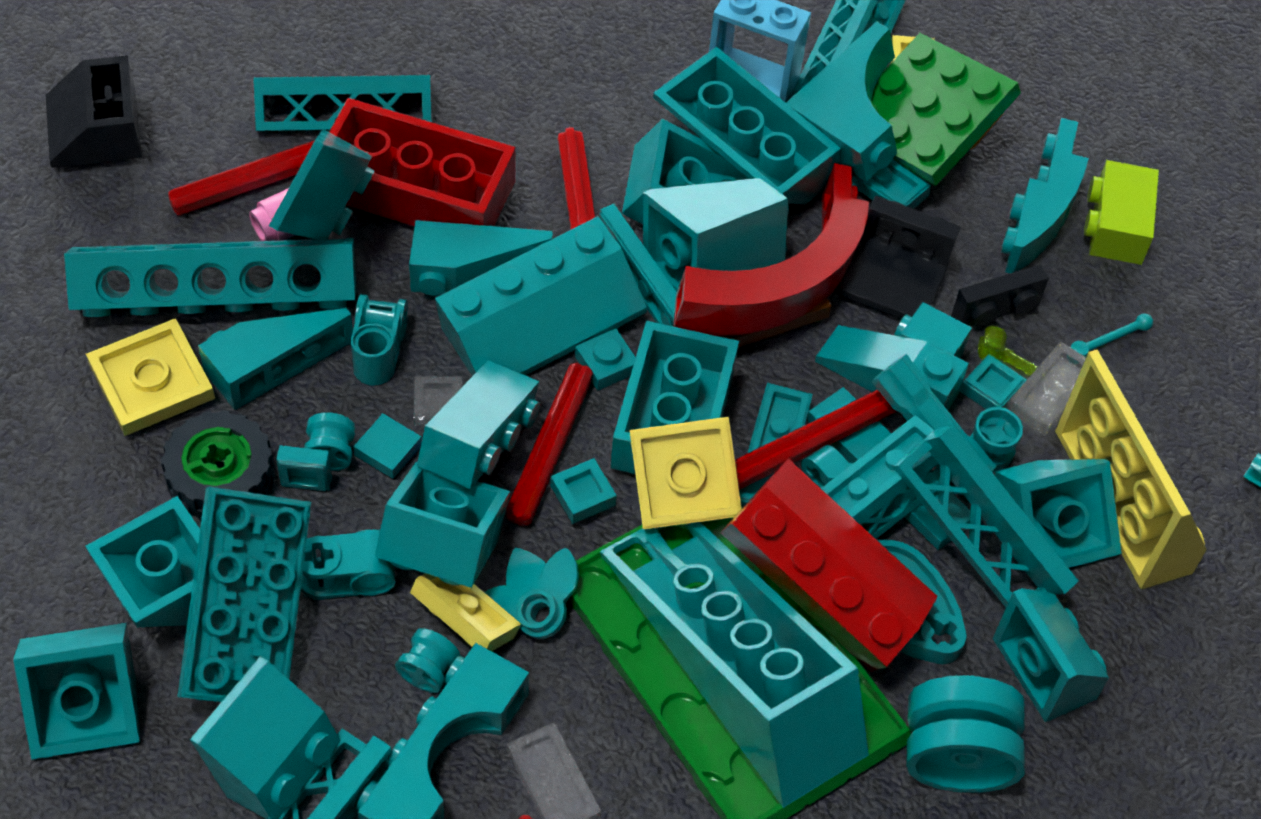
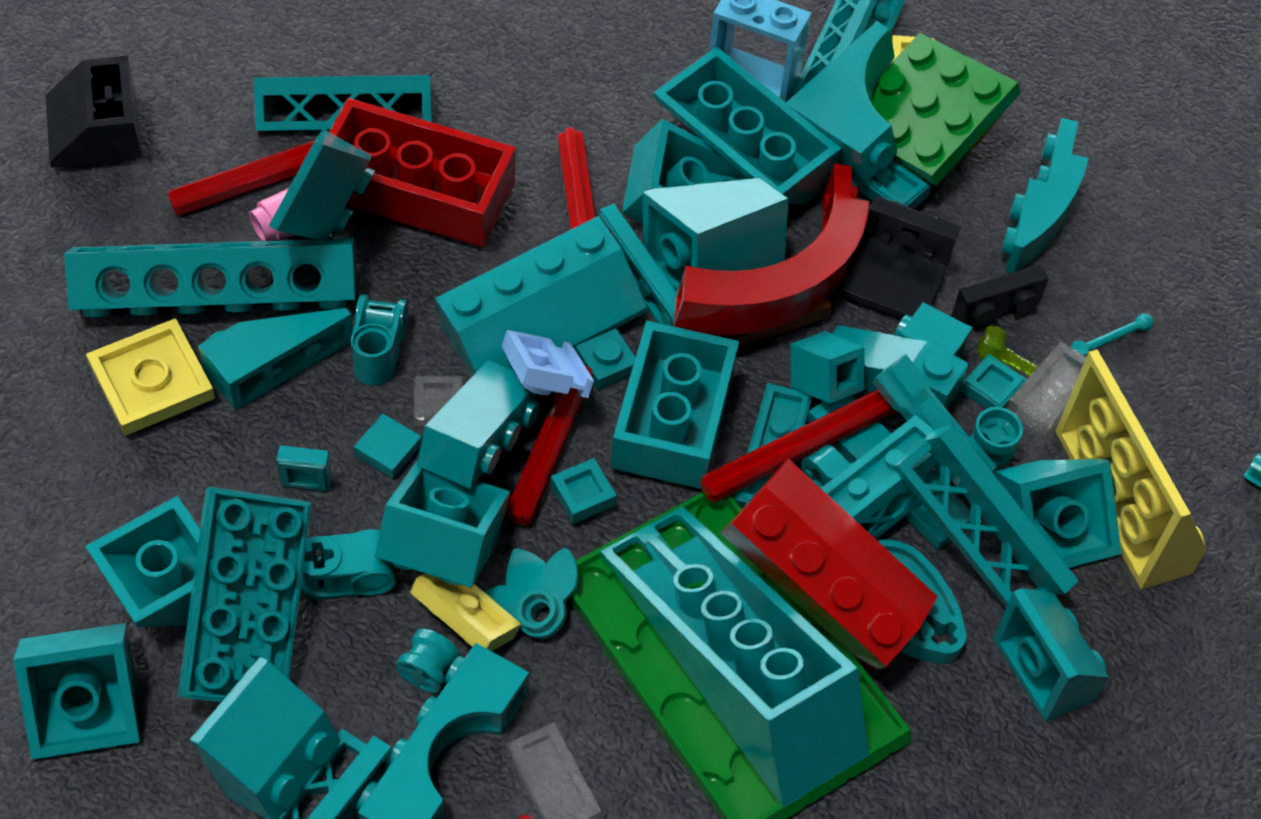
(211, 439): black wheel -> none
(331, 433): teal wheel -> none
(455, 253): teal slope -> none
(544, 366): none -> light blue plate
(685, 472): light yellow tile -> none
(827, 367): none -> teal brick
(966, 734): teal wheel -> none
(1122, 212): lime brick -> none

